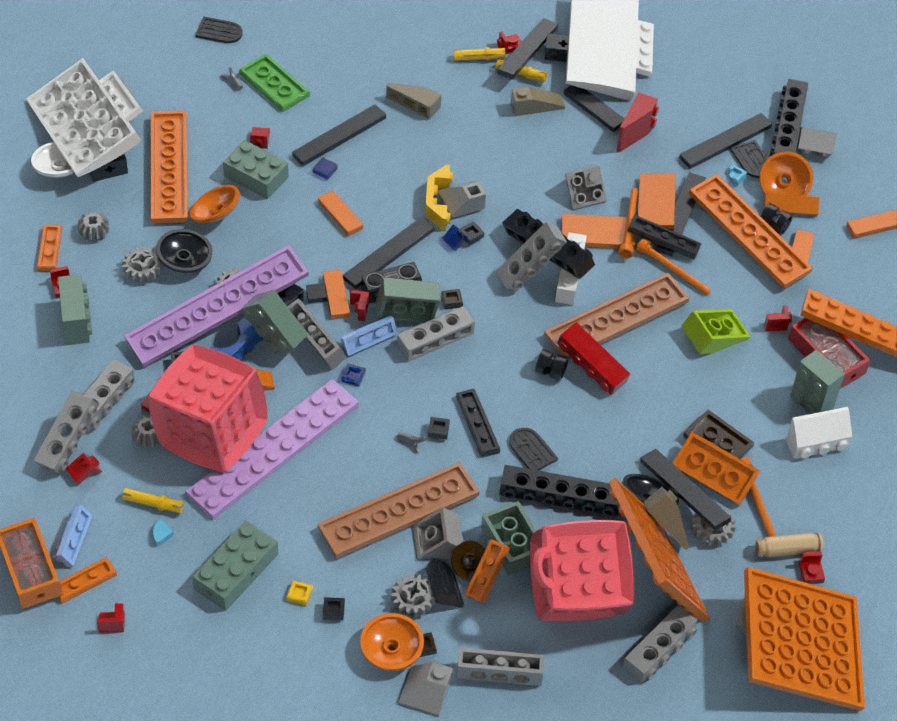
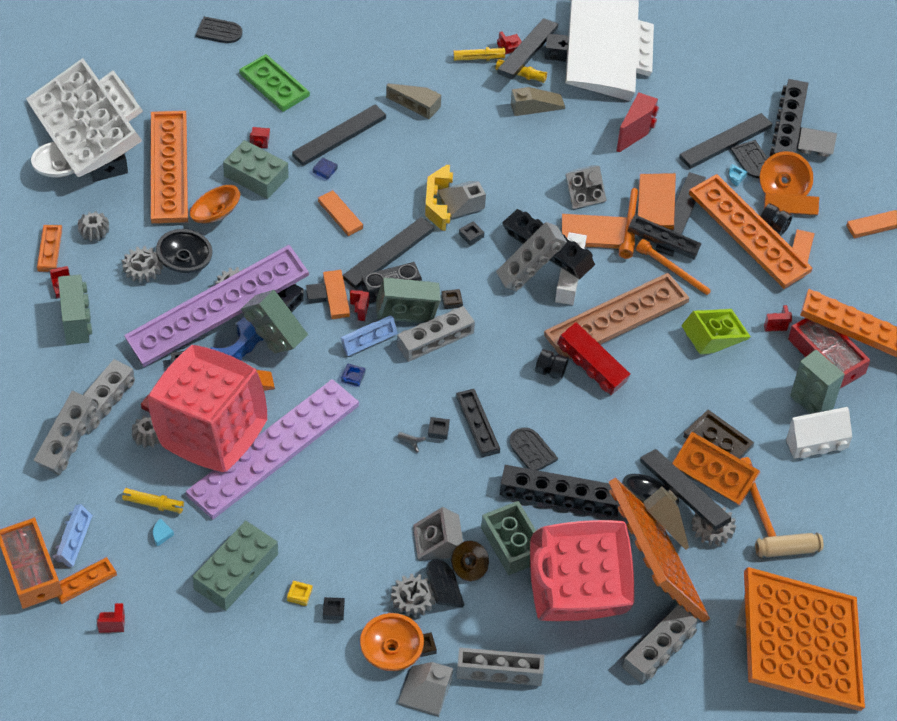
(83, 467): red bracket -> none
(233, 78): flat silver bar -> none
(317, 335): light grey brick -> none
(397, 510): nougat plate -> none
(454, 237): clear blue tile -> none
(487, 571): orange tile -> none
(594, 107): black tile -> none
(811, 567): red bracket -> none

